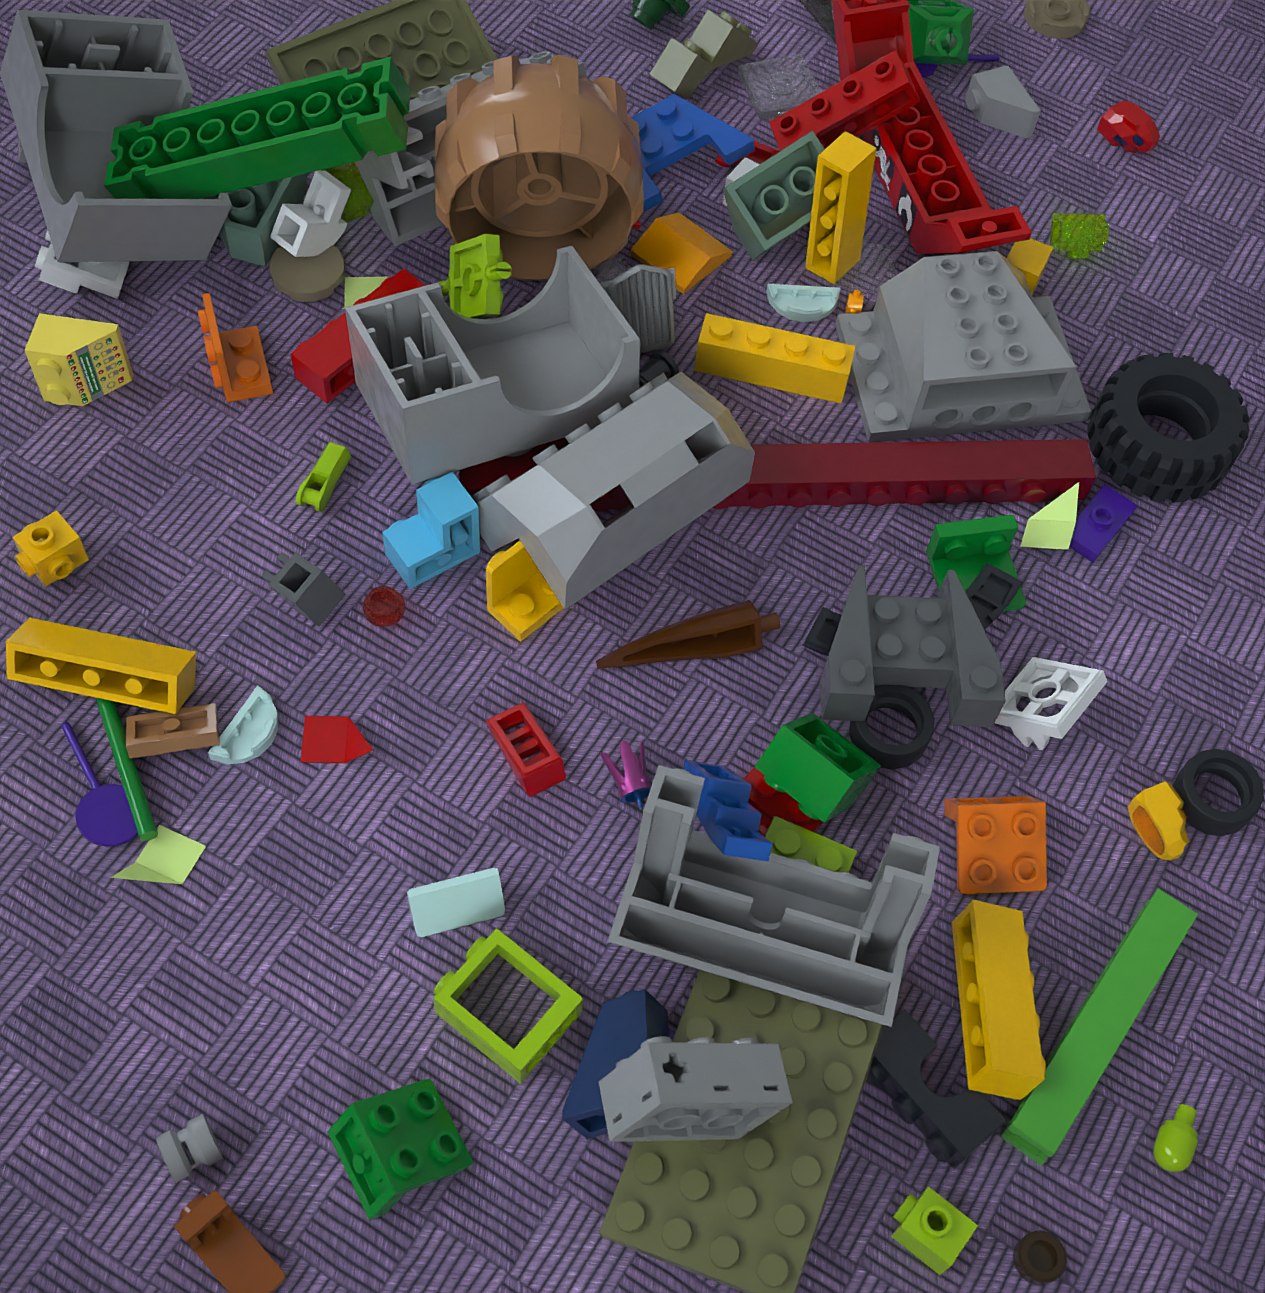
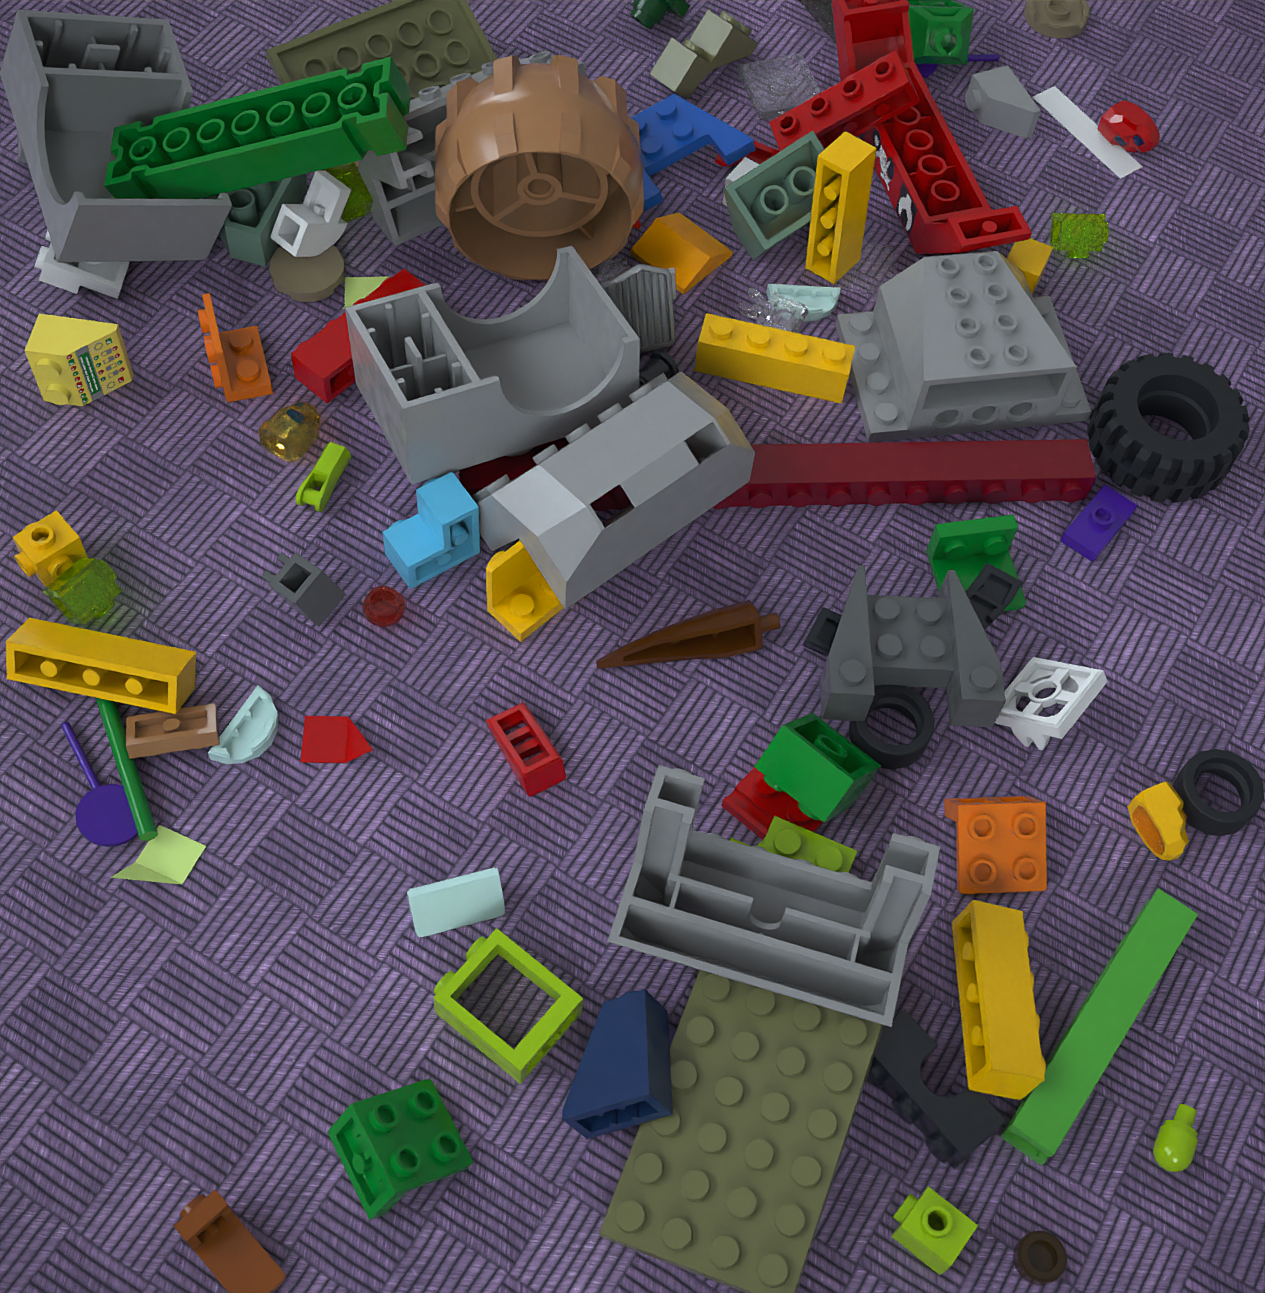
(84, 590): none -> clear neon green brick
(200, 1143): light grey wheel -> none
(291, 431): none -> clear yellow rock
(476, 277): lime plate -> none
(635, 784): flat silver piece -> none
(694, 1090): light grey piece -> none
(726, 812): blue slope -> none
(777, 312): none -> clear plate
(854, 302): light orange piece -> none
(1054, 523): yellowish green sticker -> none
(1086, 132): none -> white sticker

